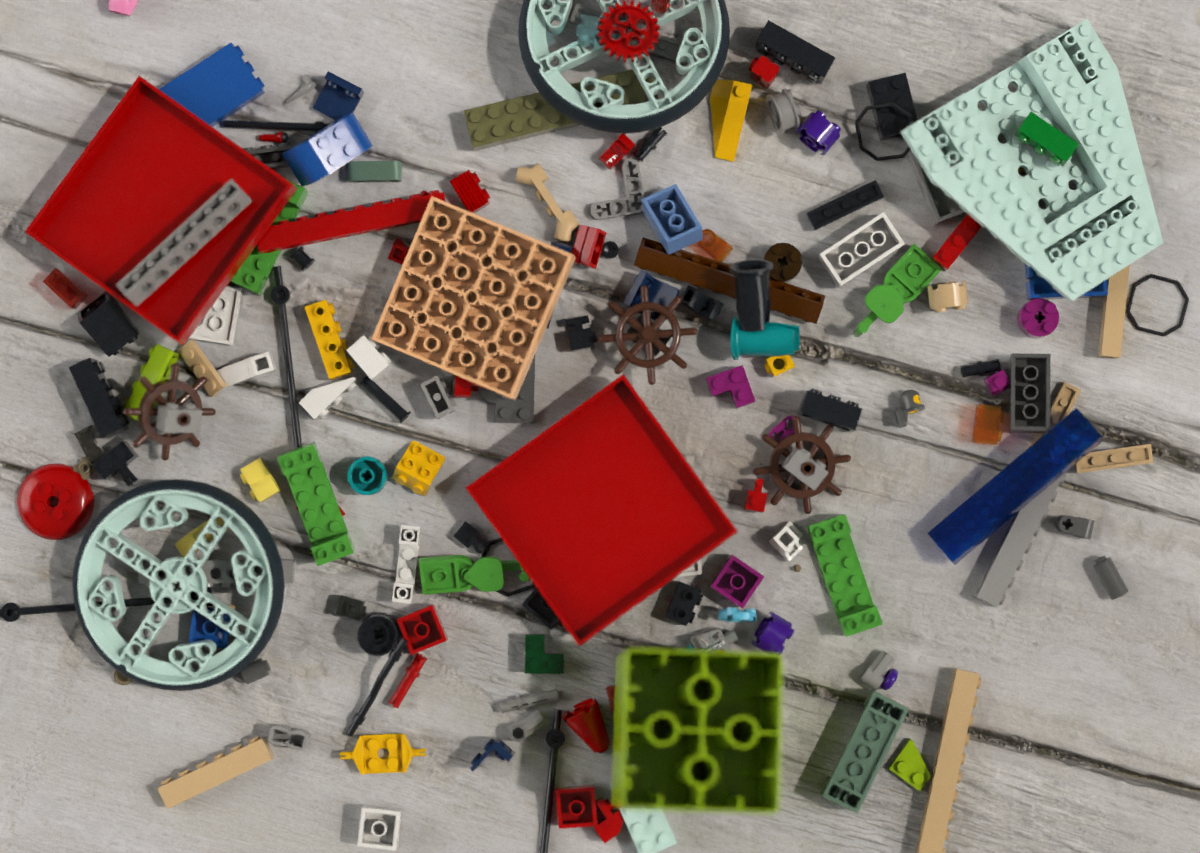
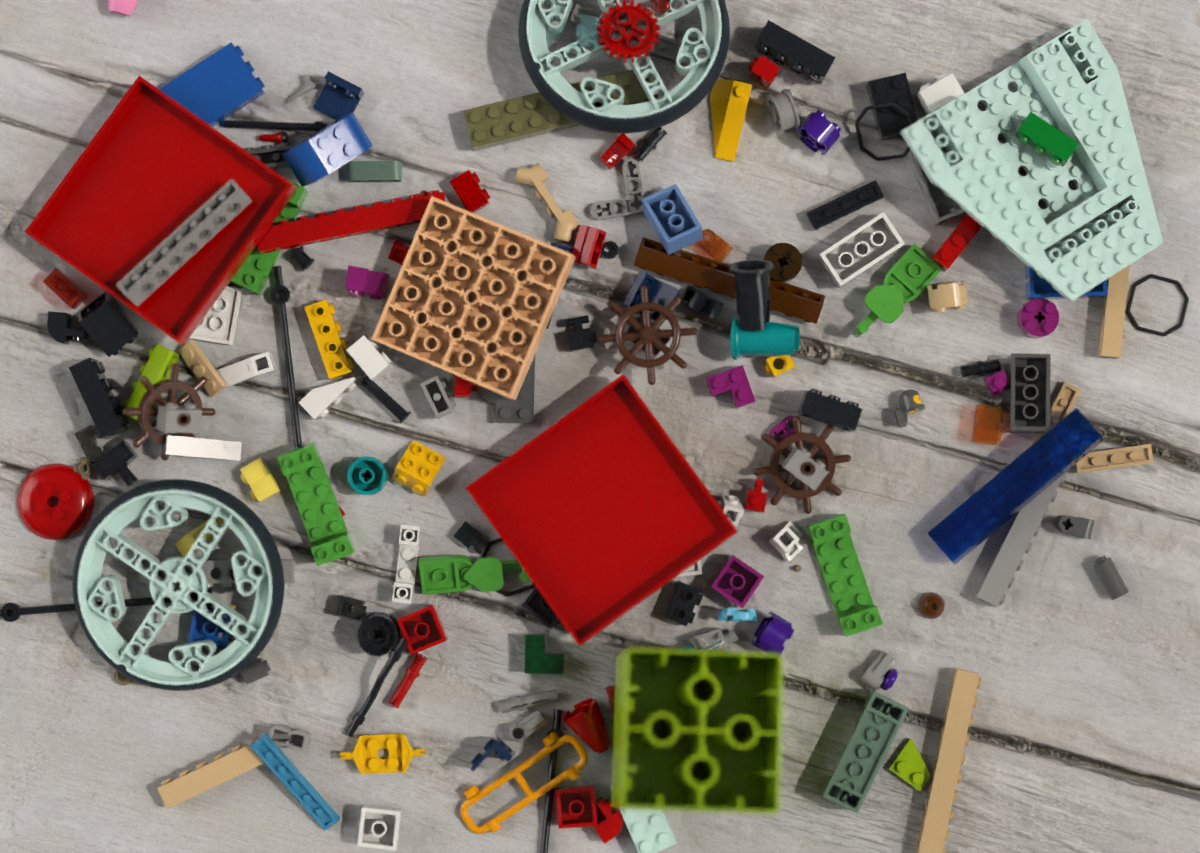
(59, 328): none -> black brick
(203, 448): none -> tile
(295, 781): none -> dark azure tile
(366, 282): none -> magenta brick
(551, 742): none -> light orange bar
(732, 508): none -> white brick
(931, 605): none -> reddish brown brick
(938, 94): none -> white brick

